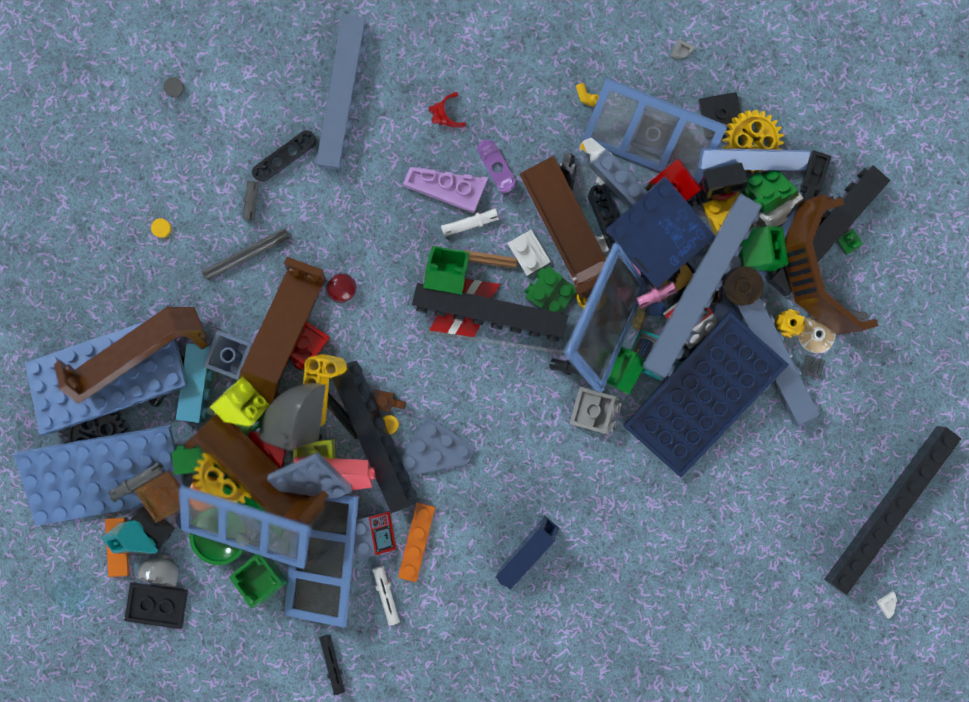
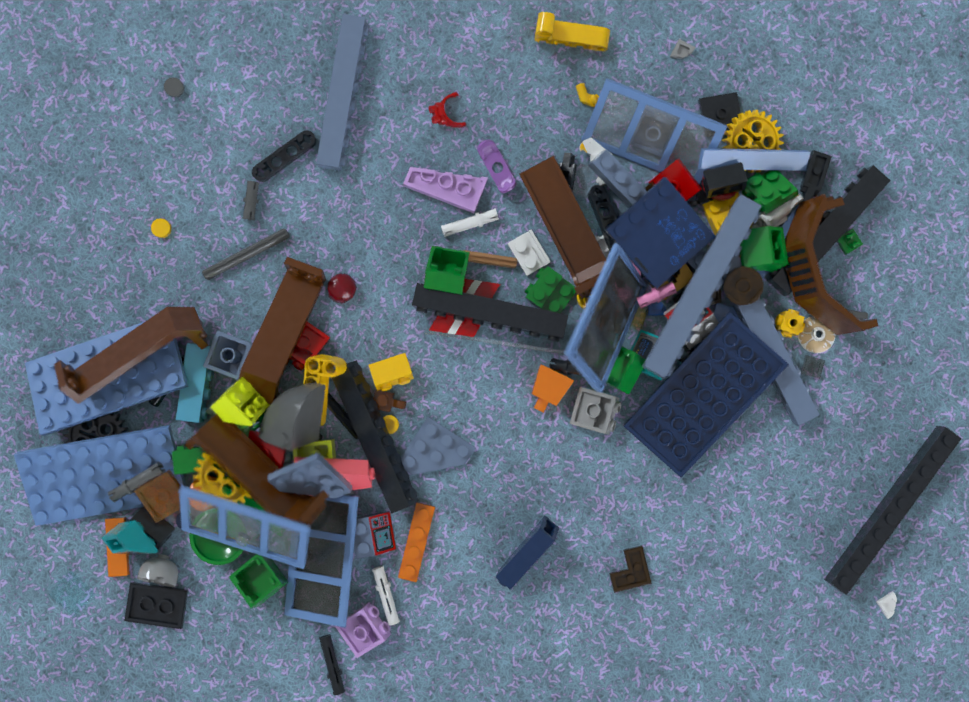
(364, 630): none -> lavender plate
(391, 372): none -> yellow brick
(549, 387): none -> orange torso
(571, 33): none -> yellow beam
(635, 575): none -> dark brown tile

